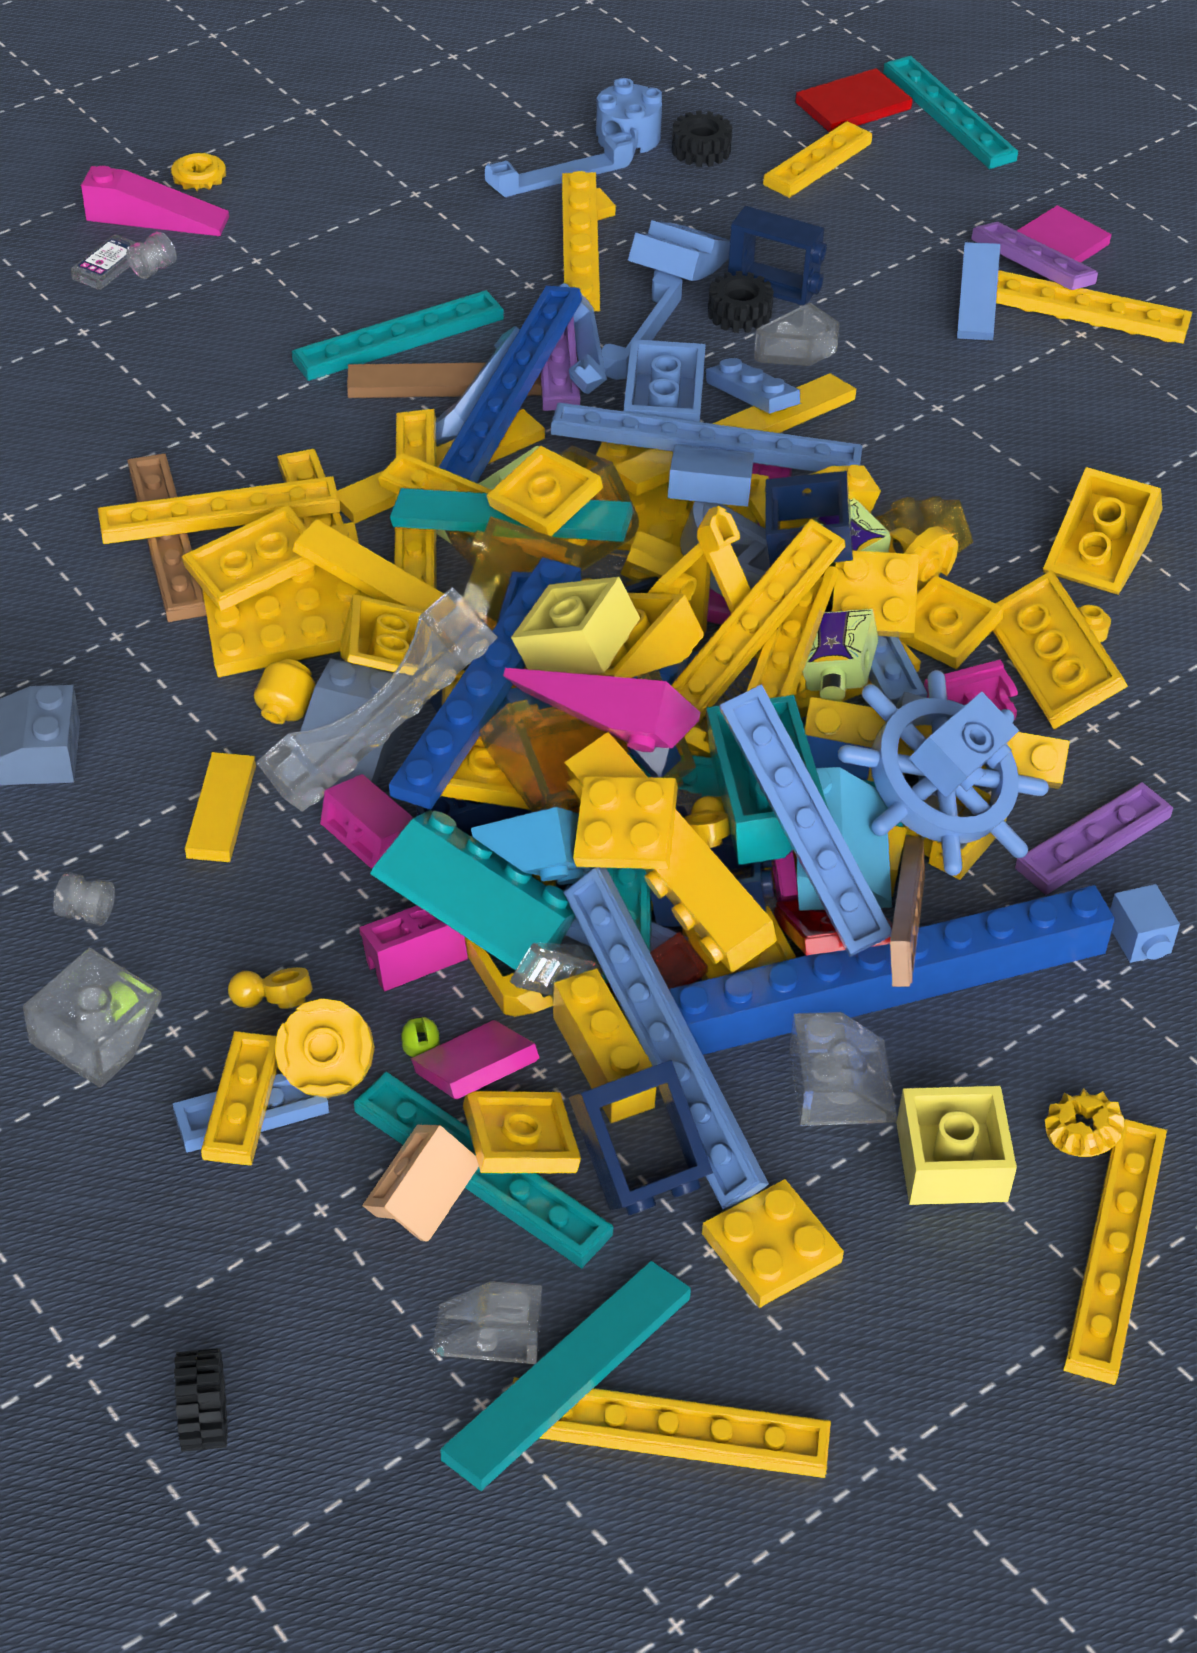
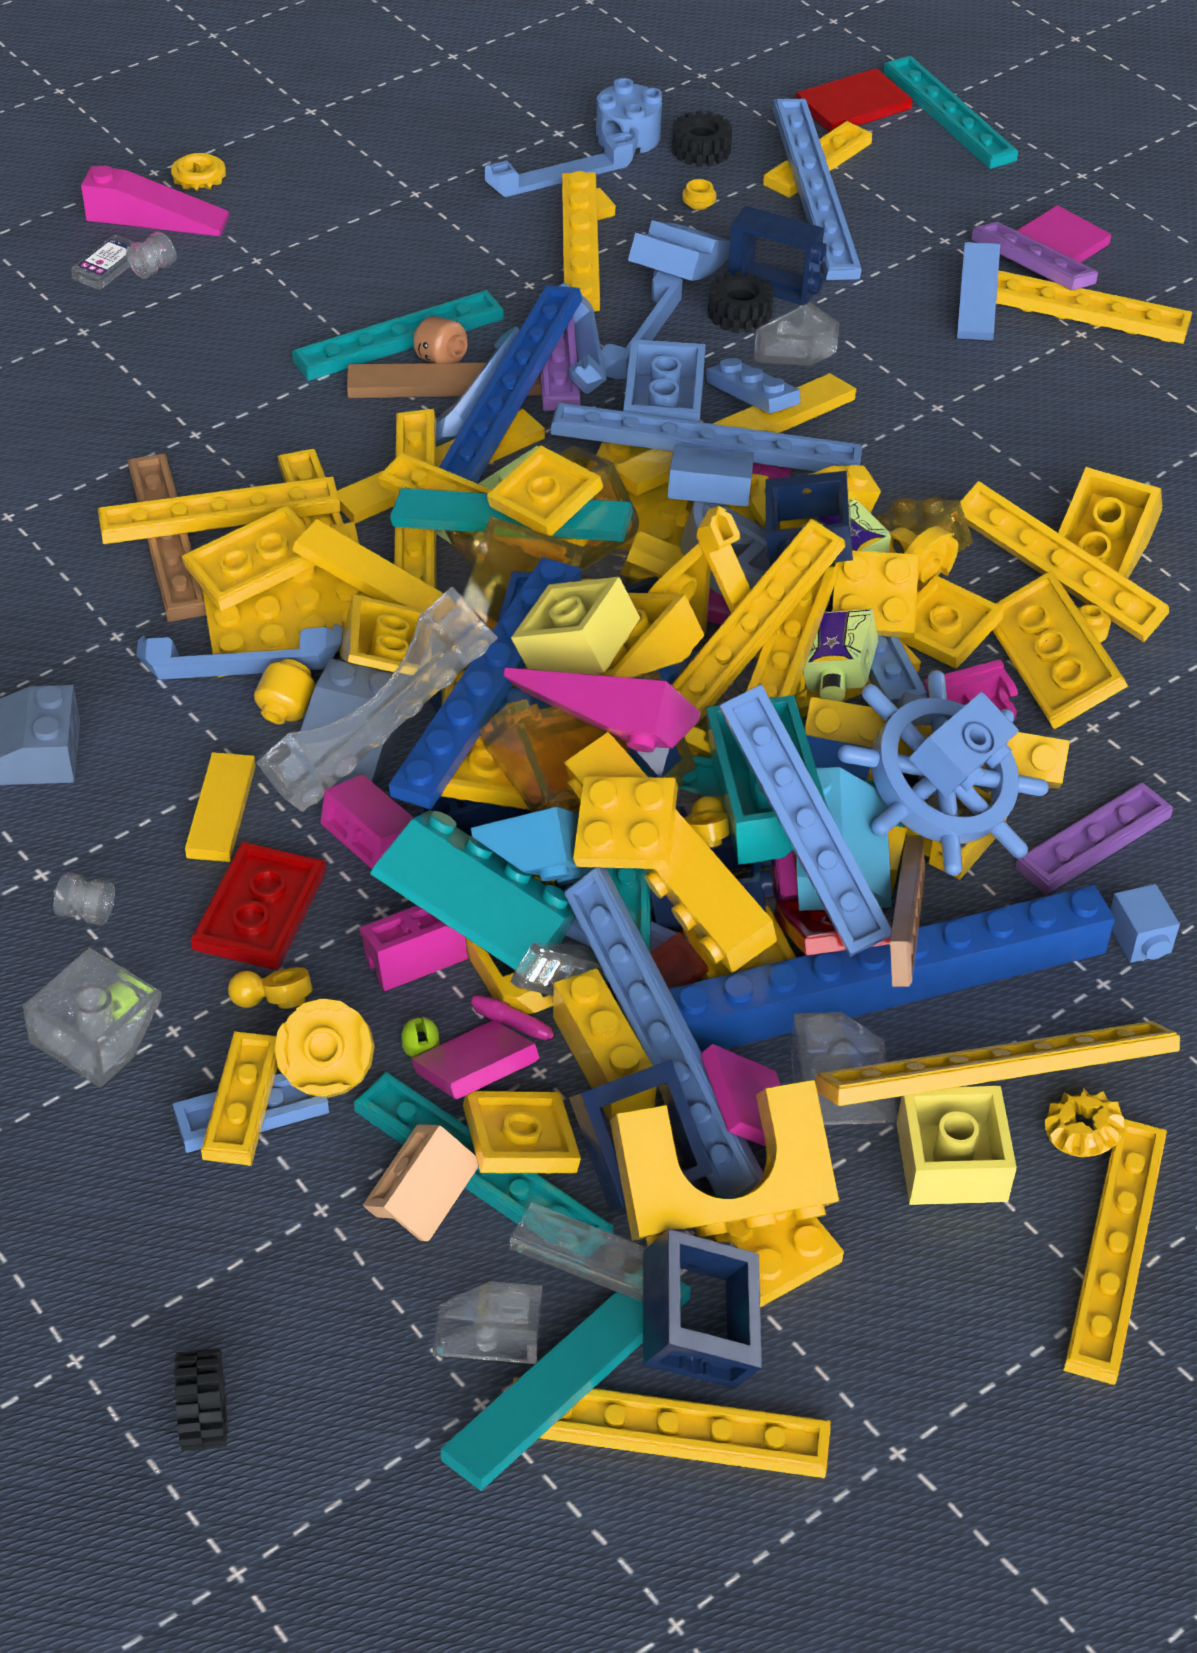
(163, 659): none -> medium blue piece
(259, 906): none -> red tile
(440, 340): none -> nougat head
(516, 1019): none -> dark pink piece
(580, 1250): none -> clear tile
(692, 1352): none -> dark blue window
(699, 194): none -> yellow plate
(735, 1087): none -> dark pink tile
(794, 1179): none -> yellow arch
(816, 187): none -> medium blue tile
(995, 1063): none -> yellow tile
(1074, 567): none -> yellow plate

